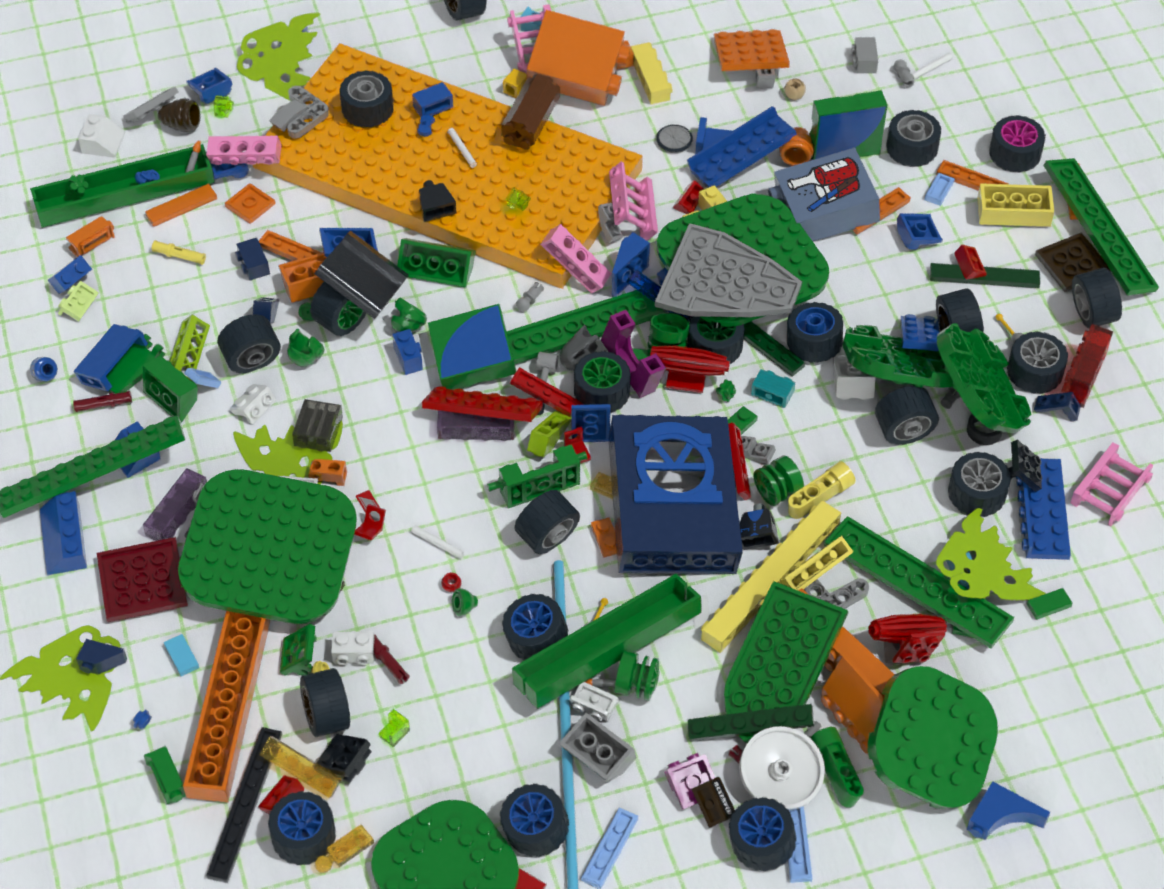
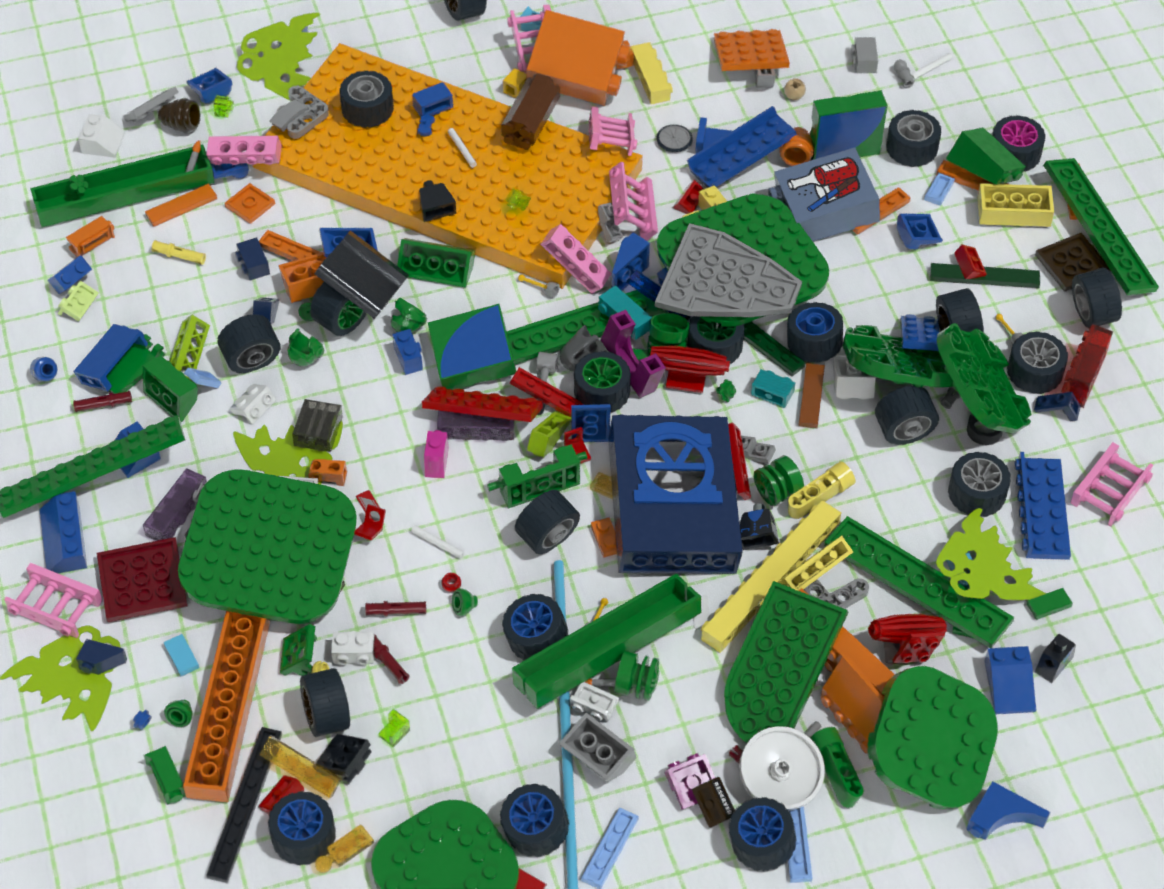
(54, 582): none -> bright pink fence
(146, 176): blue piece -> none
(179, 713): none -> green brick
(395, 608): none -> dark red pin
(436, 454): none -> dark pink torso
(523, 303): light grey pin -> none
(550, 288): none -> hinge
(611, 131): none -> bright pink fence
(615, 301): none -> teal brick
(743, 419): green plate -> none
(750, 722): dark green plate -> none
(811, 395): none -> dark orange tile
(985, 157): none -> green slope
(1010, 679): none -> blue slope
(1025, 465): black plate -> none
(1060, 652): none -> black torso

